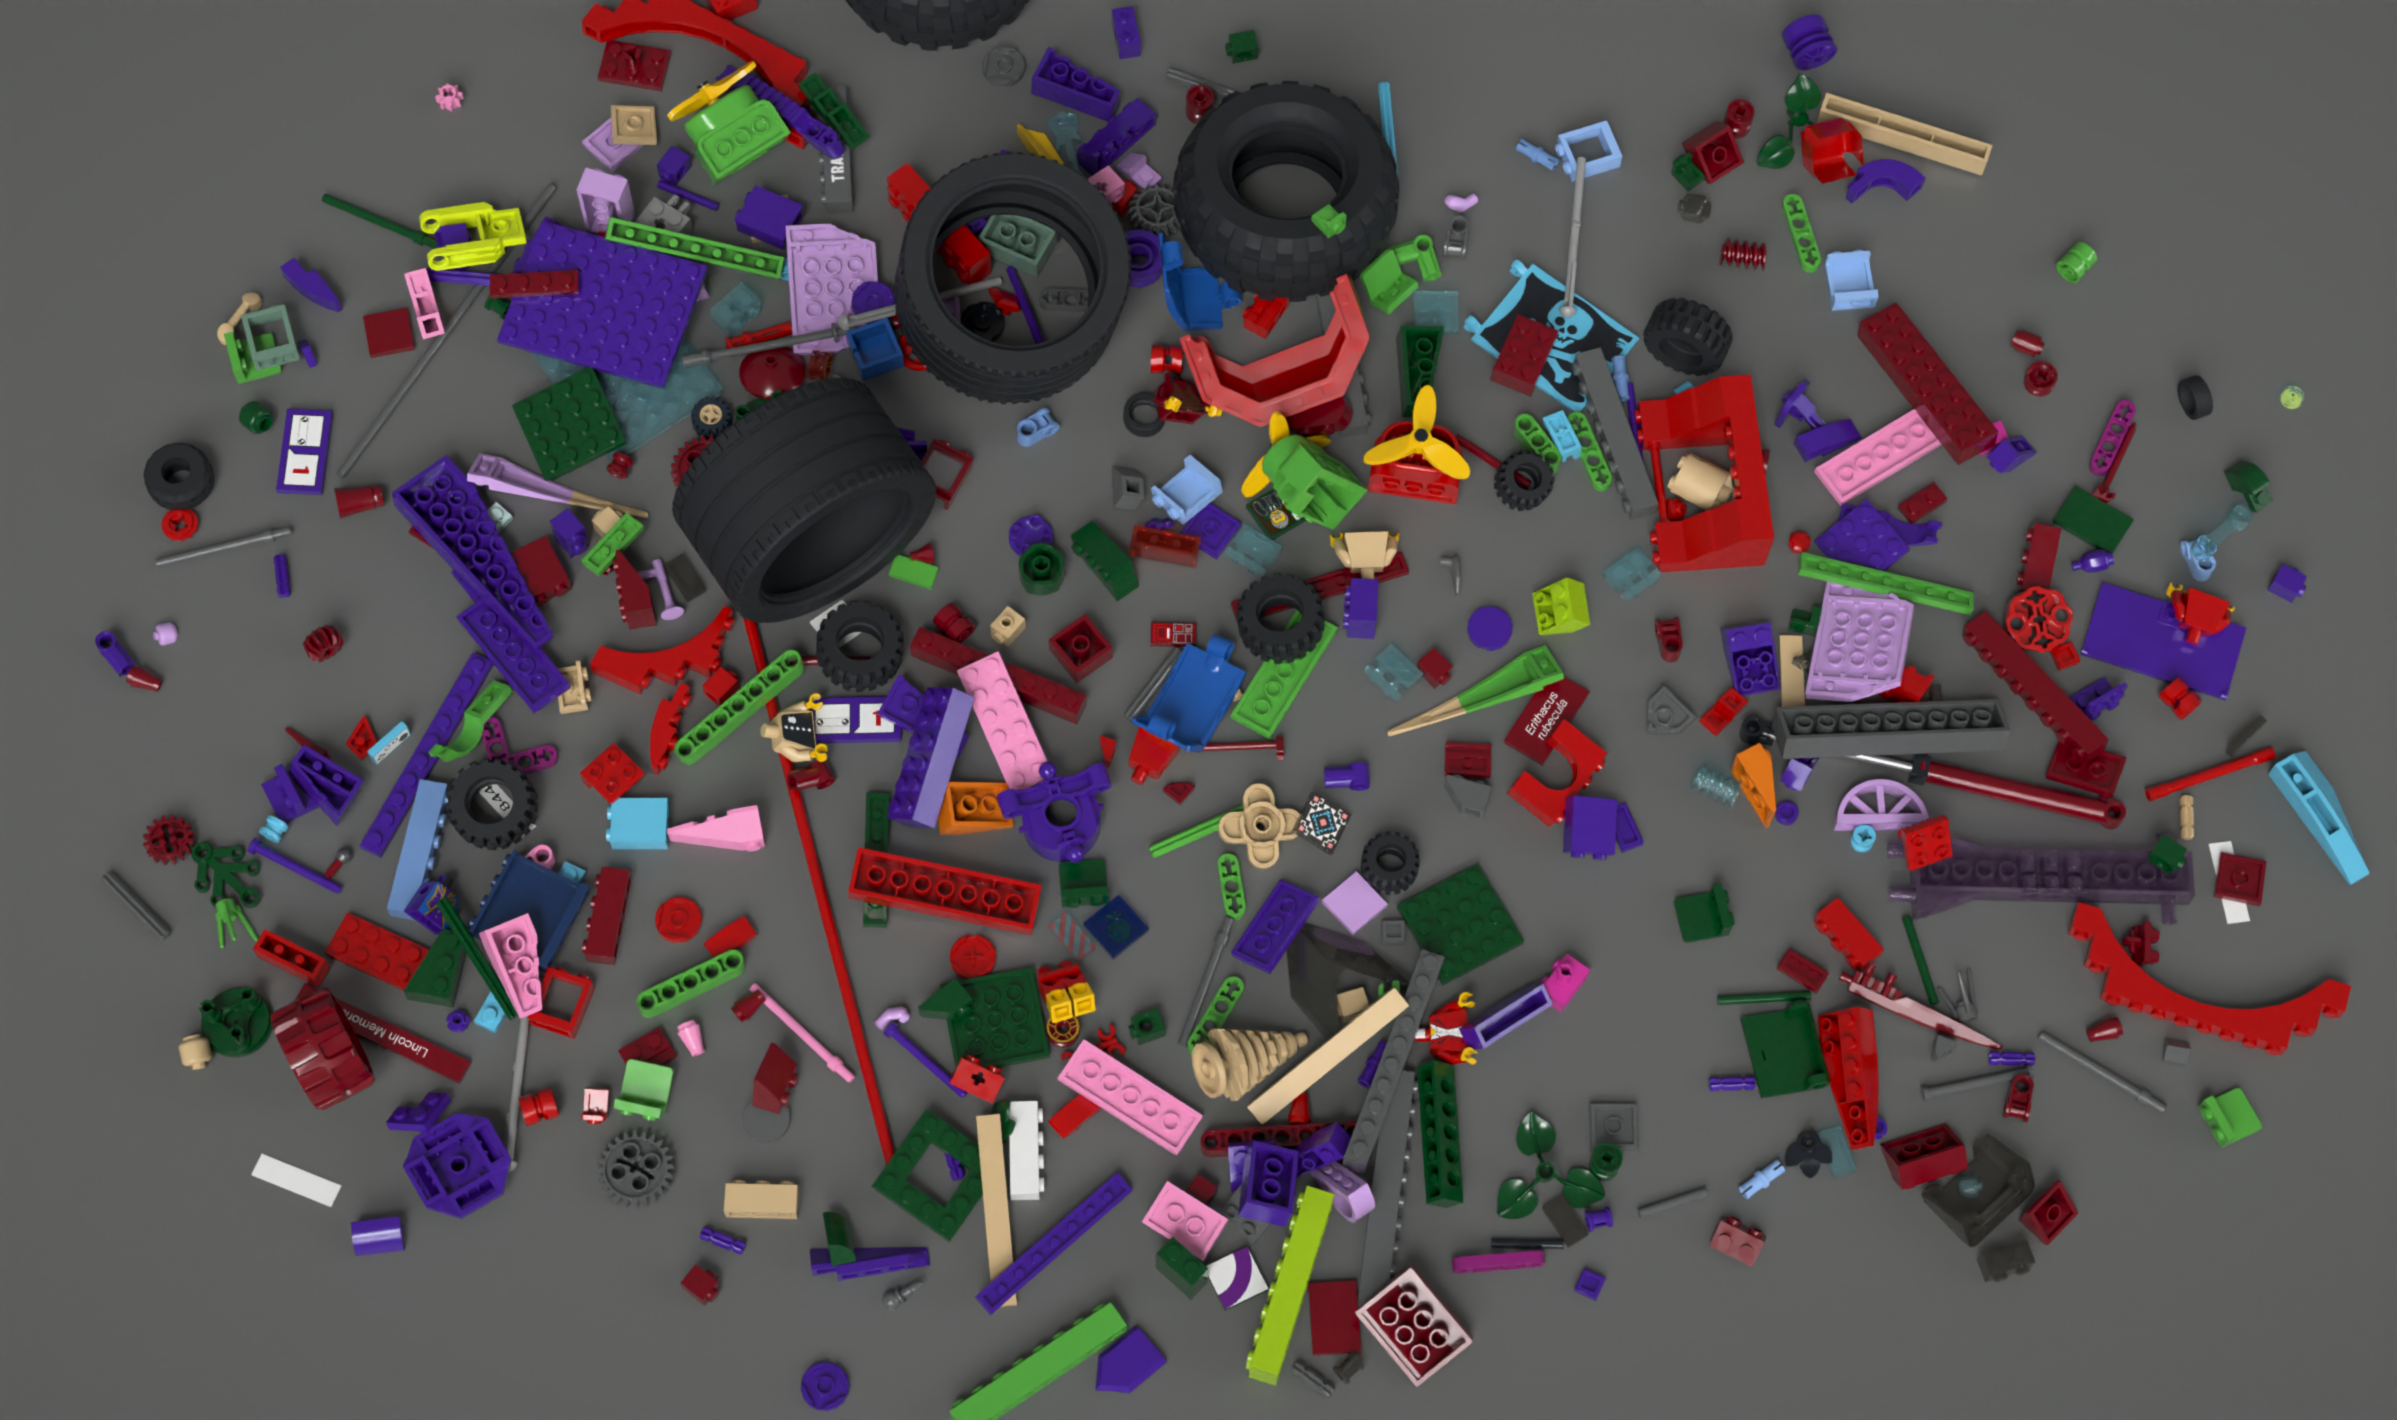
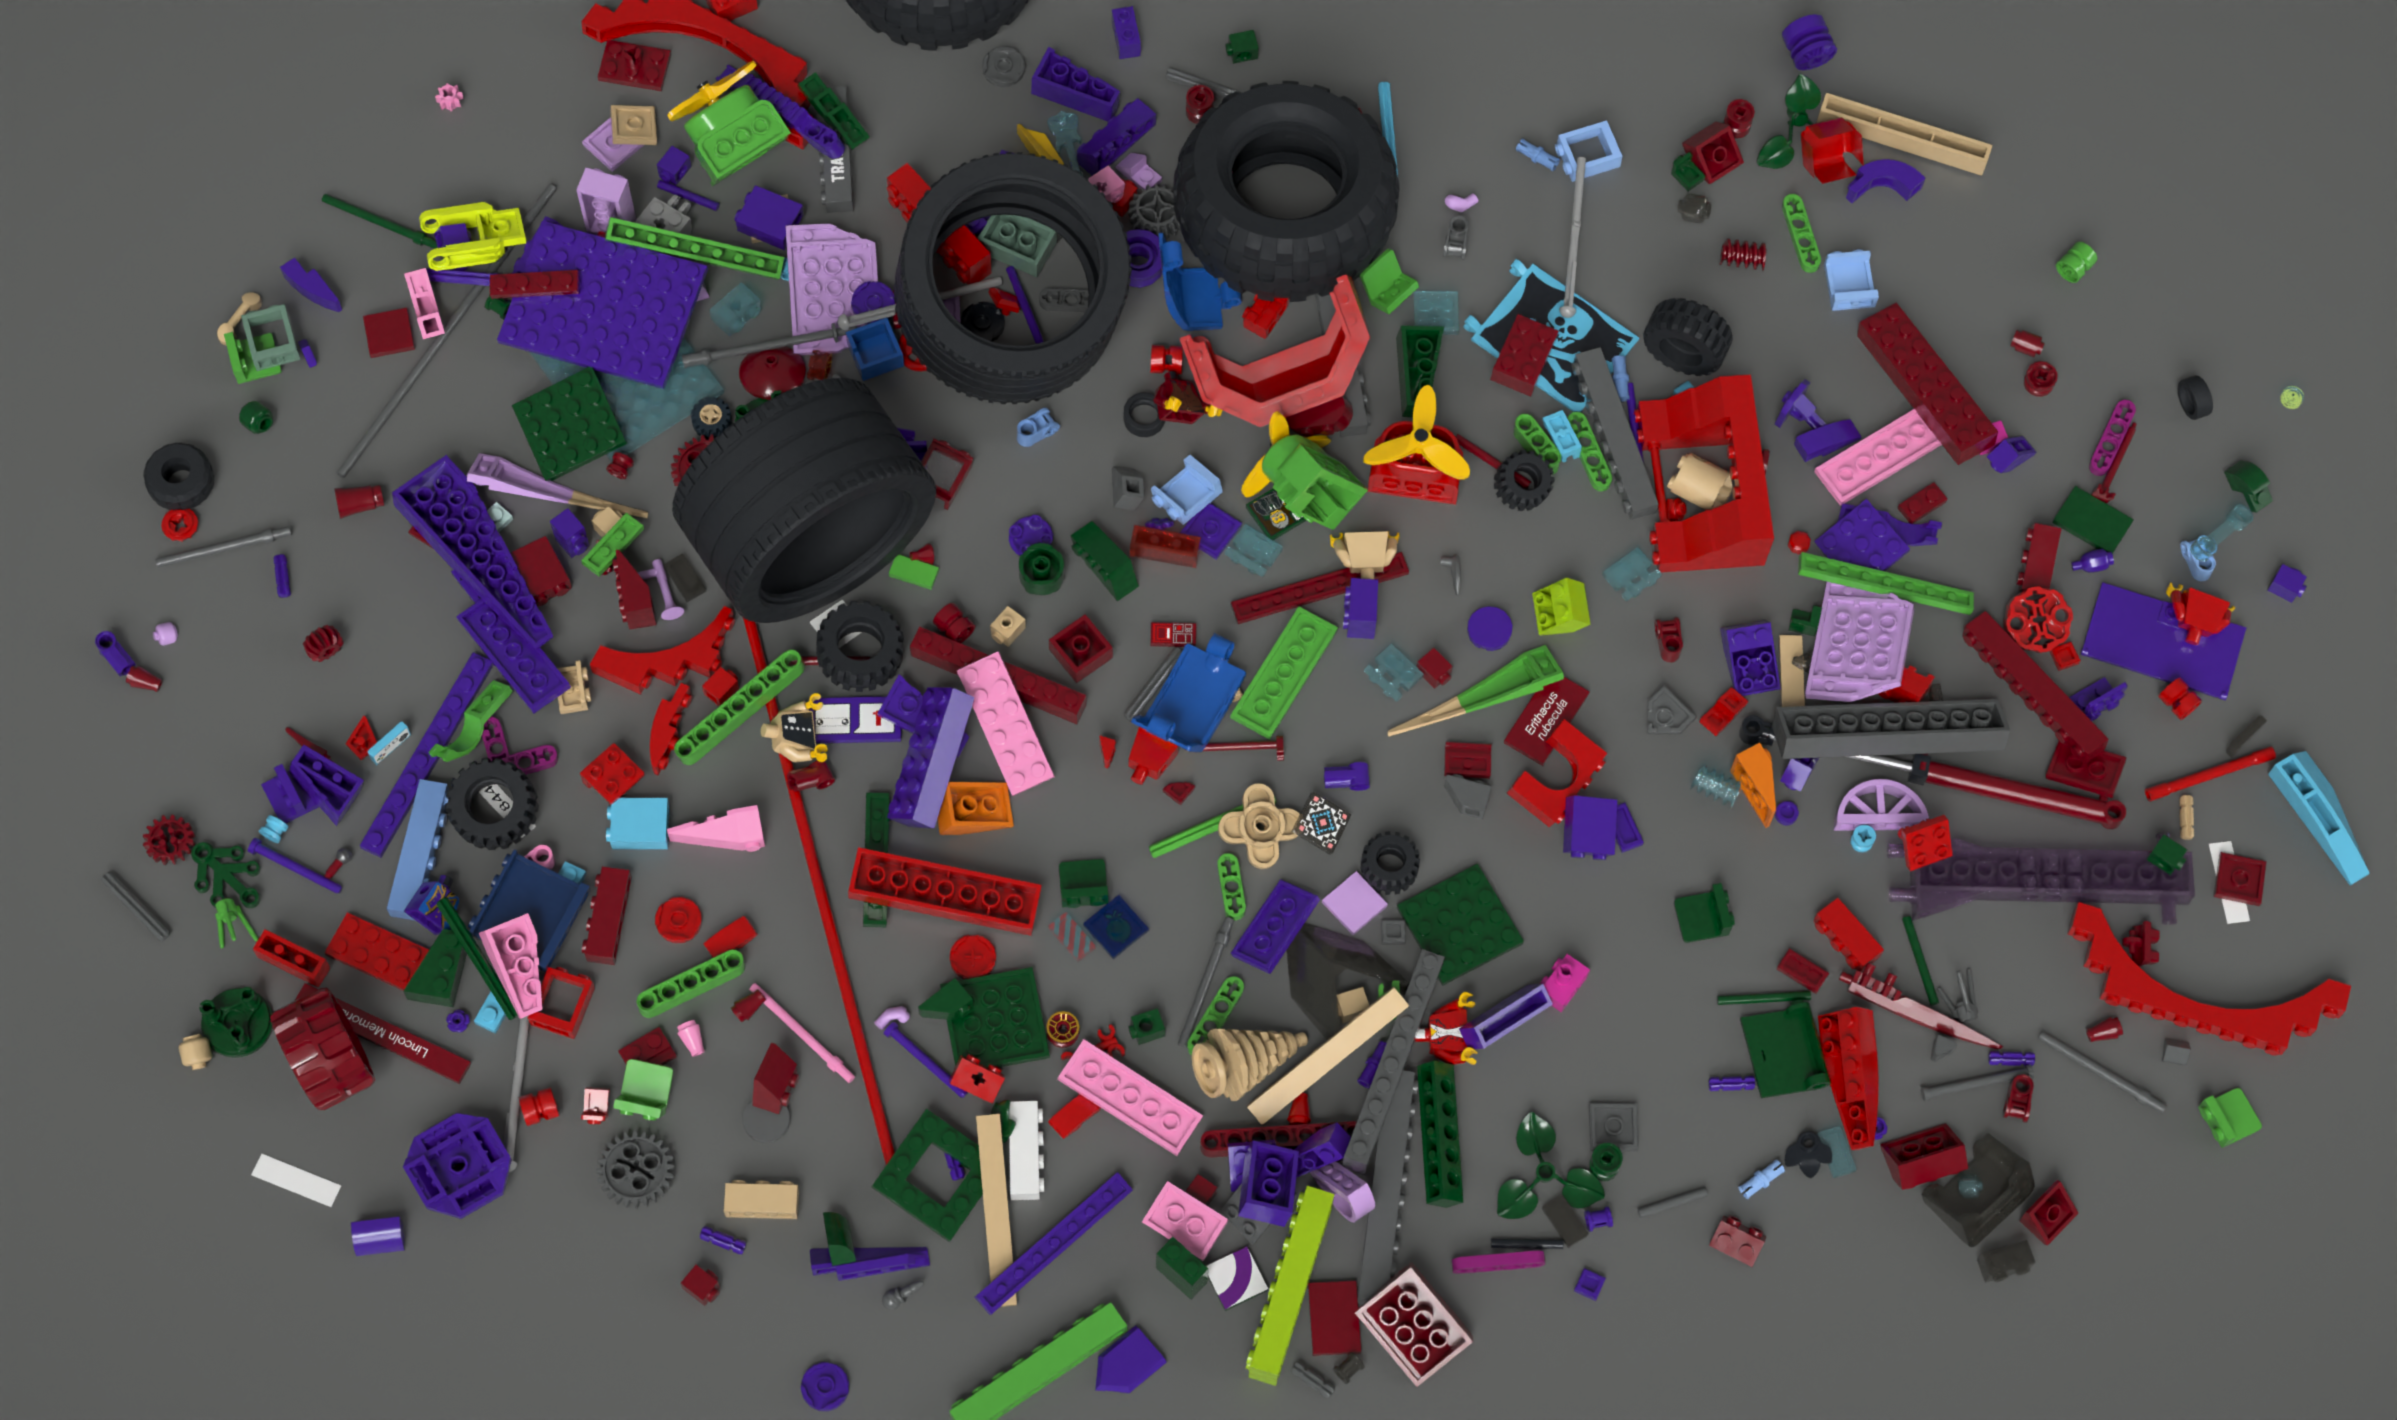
(304, 452): tile -> none
(419, 1118): dark purple plate -> none
(746, 337): red pin -> none
(1045, 839): dark purple piece -> none
(1065, 988): hips -> none
(1276, 592): black tyre -> none
(1329, 221): bright green bracket -> none
(1426, 259): bright green piece -> none

